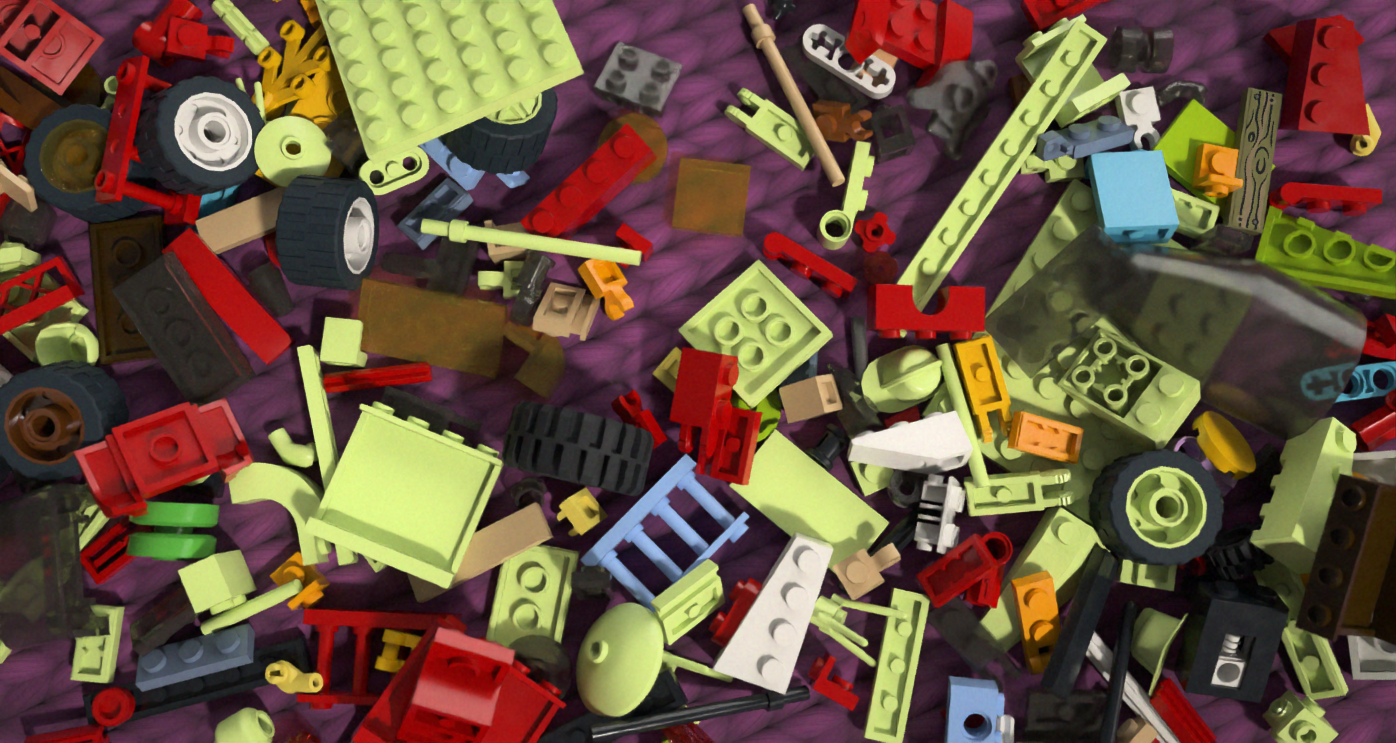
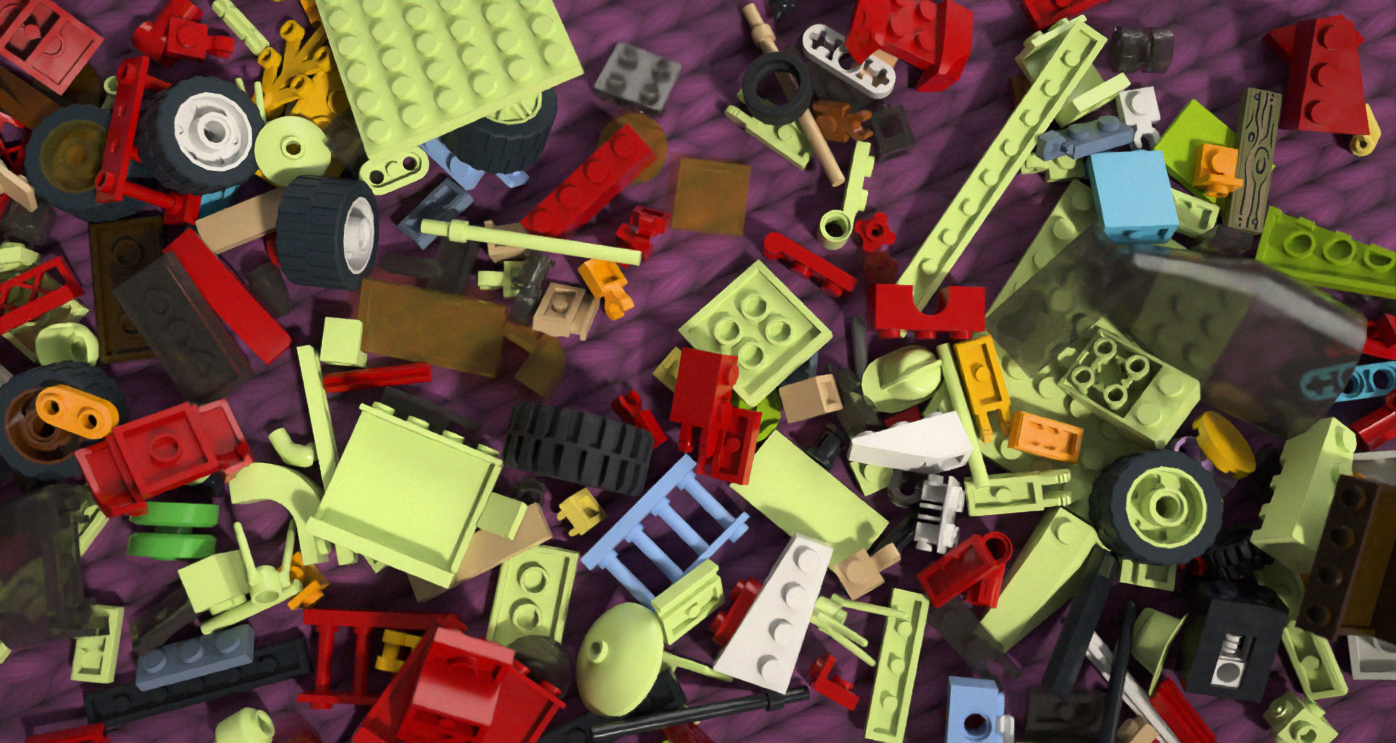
(75, 410): none -> light orange plate
(102, 541): red tile -> none
(113, 706): red tile -> none
(264, 580): none -> yellowish green plant
(291, 679): light yellow arm -> none
(502, 516): none -> yellowish green tile
(593, 584): clear smoke plate -> none
(649, 223): none -> red plate
(769, 64): none -> black tyre
(956, 102): clear smoke tile -> none
(1036, 618): light orange plate -> none
(1181, 89): clear smoke arm -> none
(1323, 198): red plate -> none

